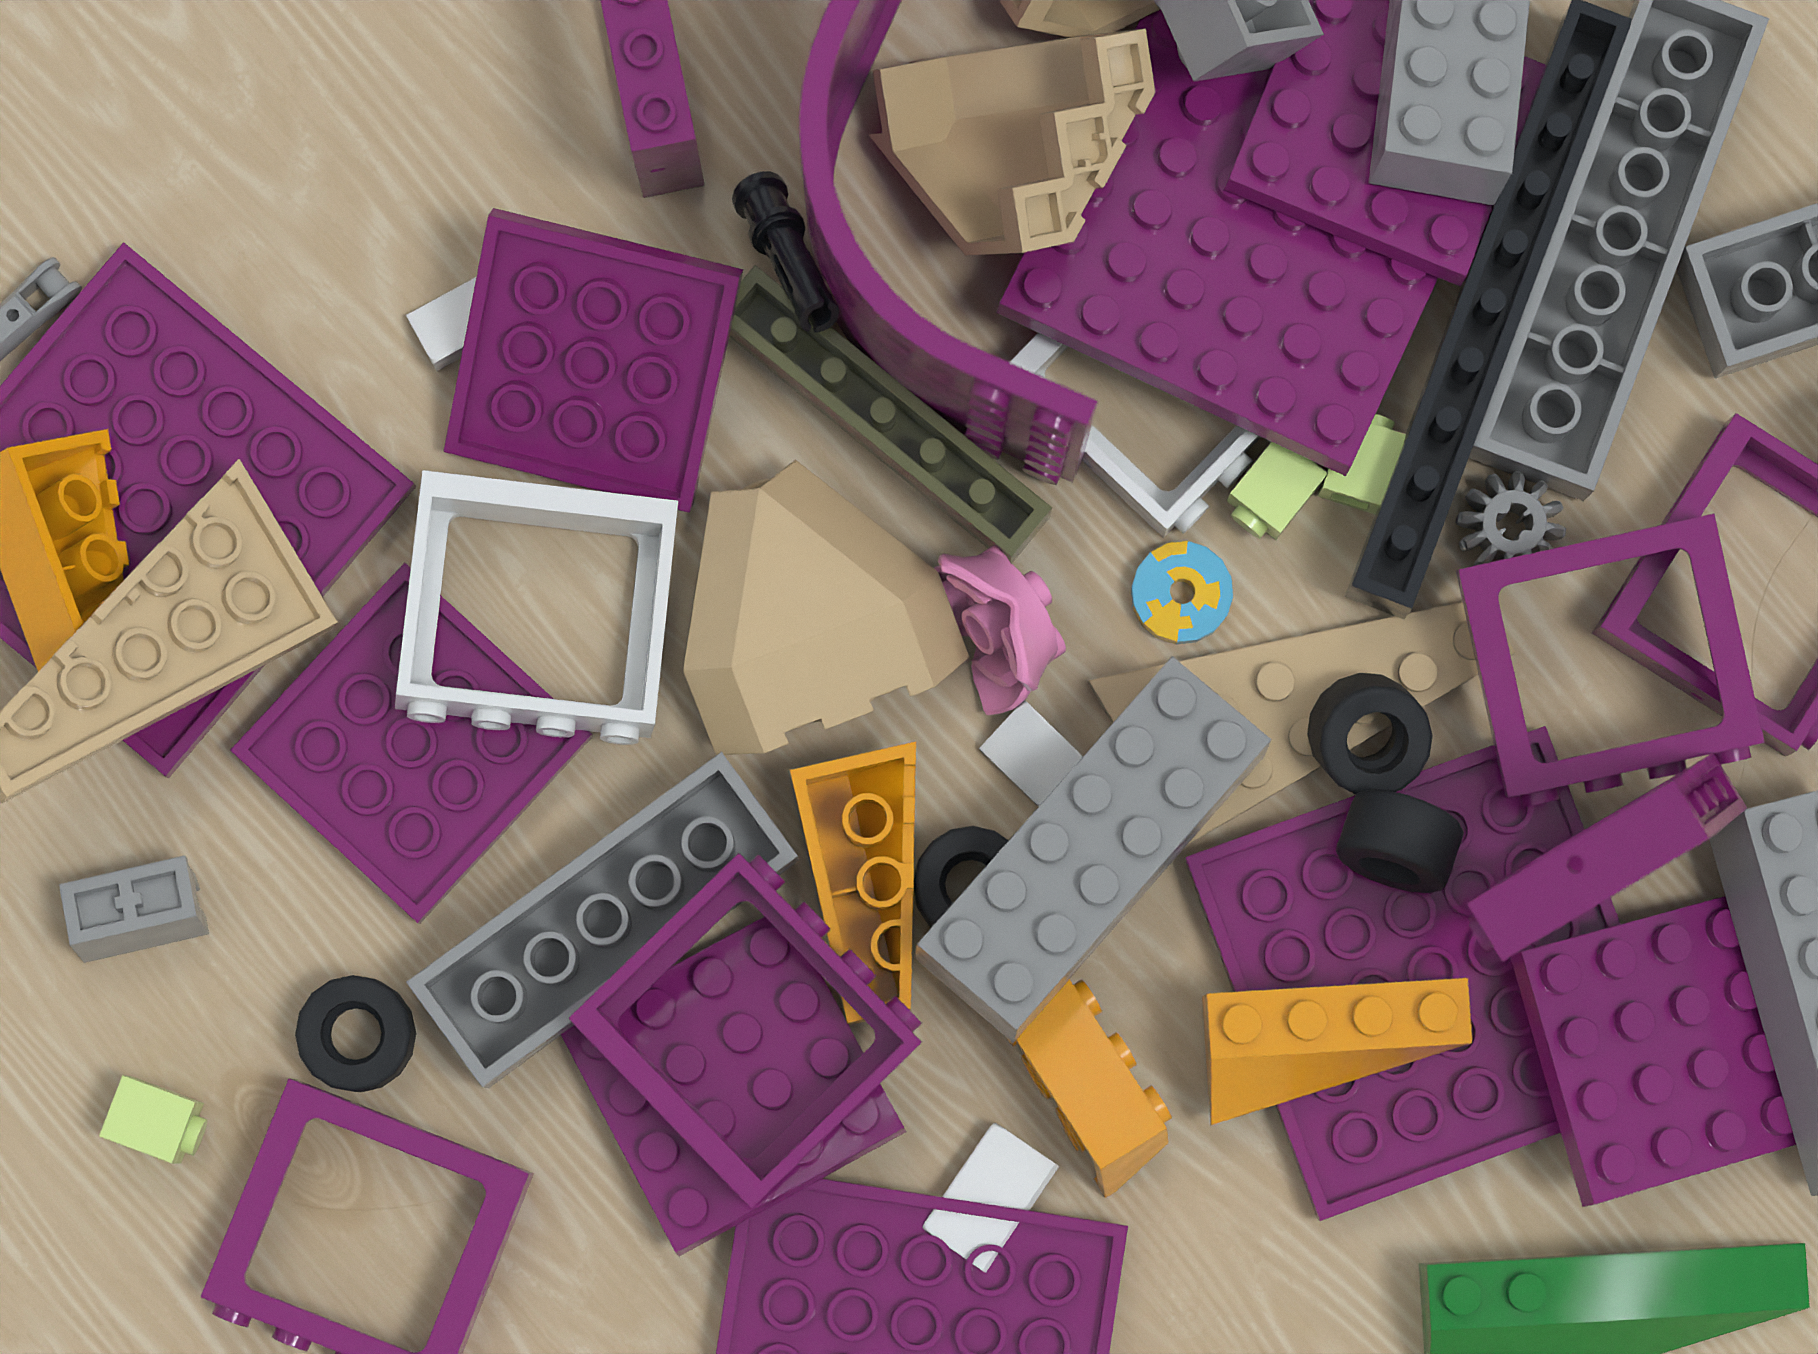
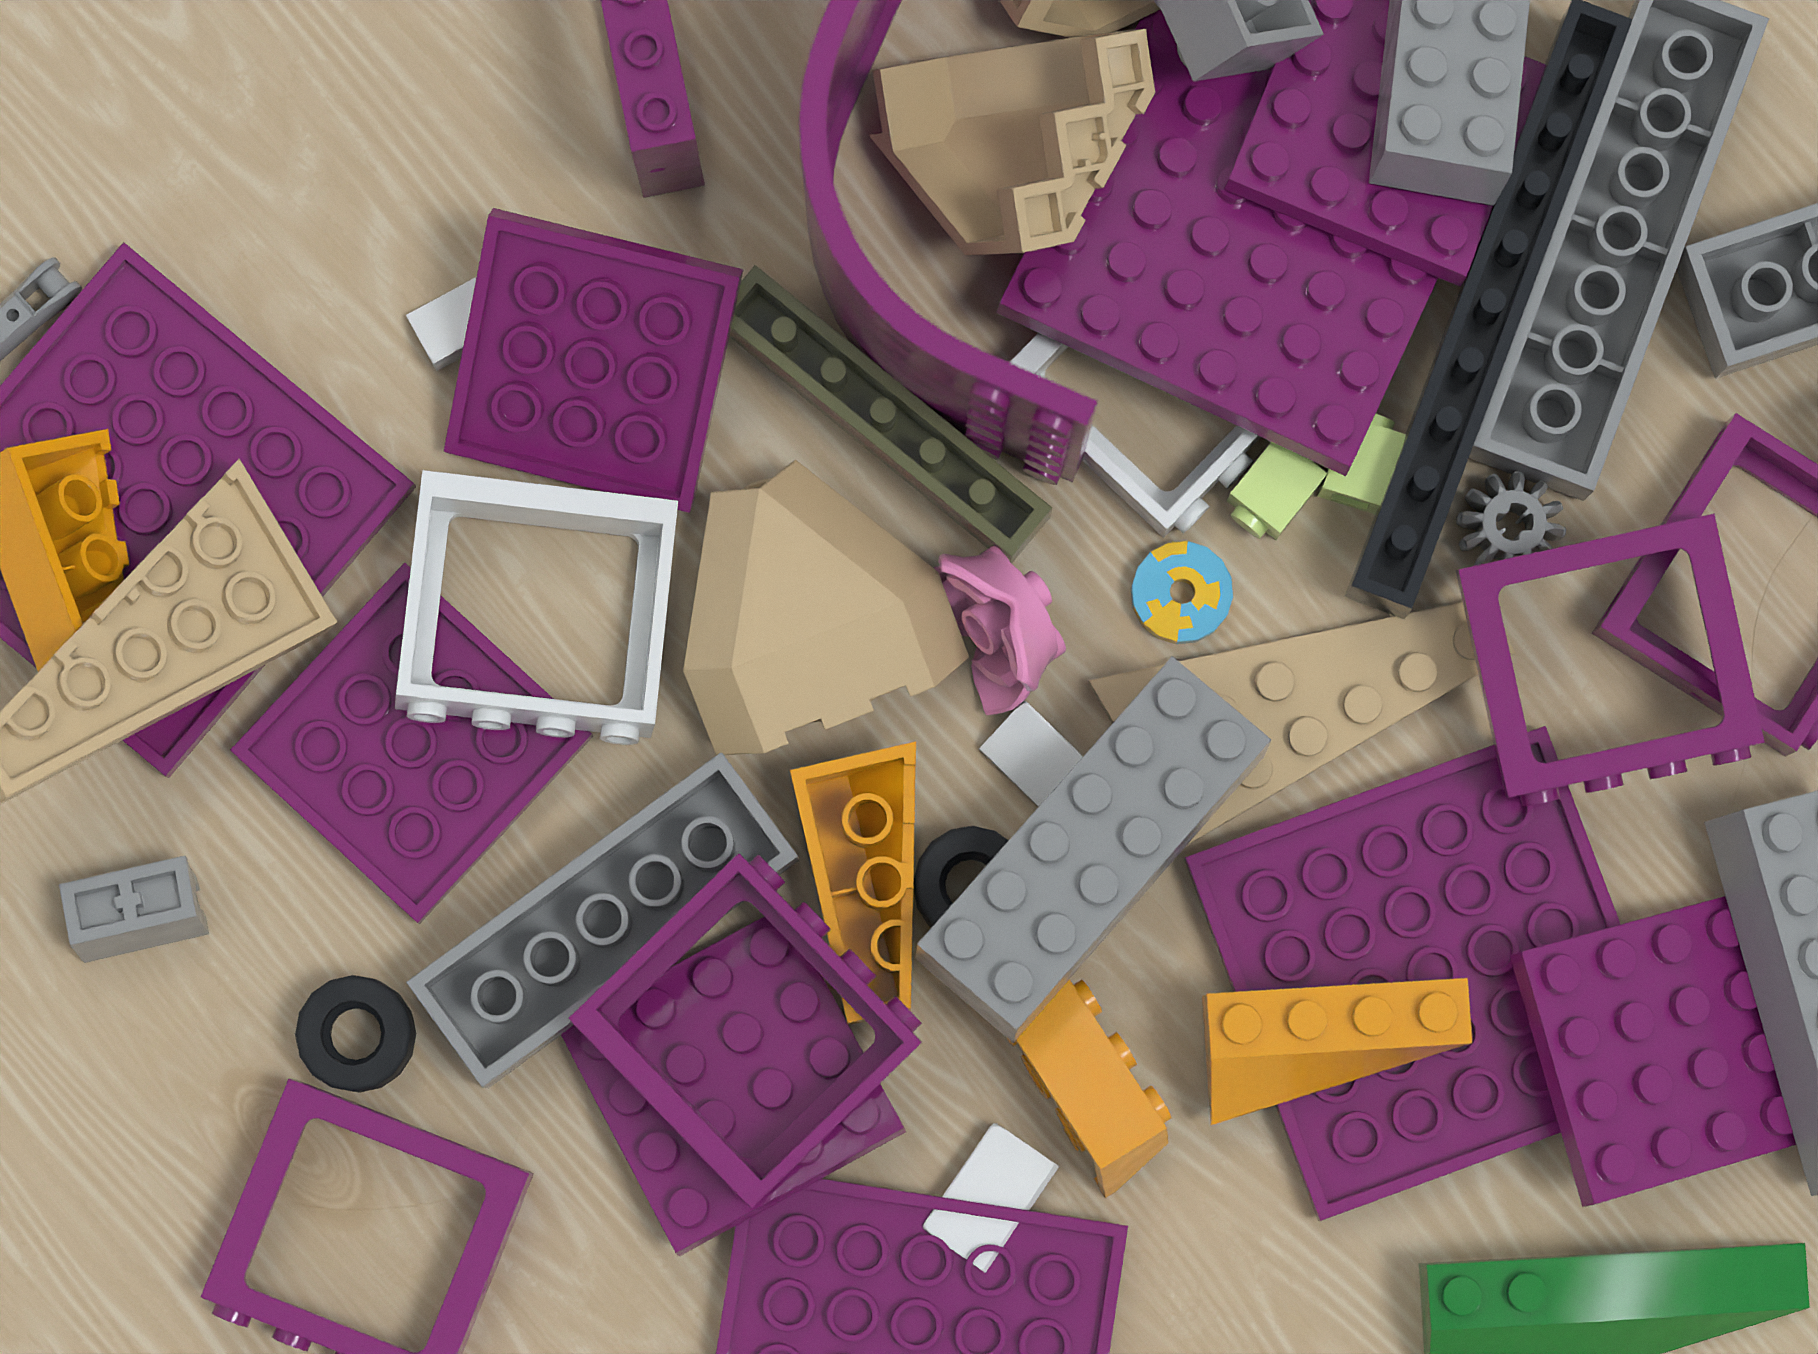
(154, 1120): yellowish green brick -> none
(779, 234): black pin -> none
(1344, 705): black tyre -> none
(1399, 841): black tyre -> none
(1605, 858): magenta piece -> none

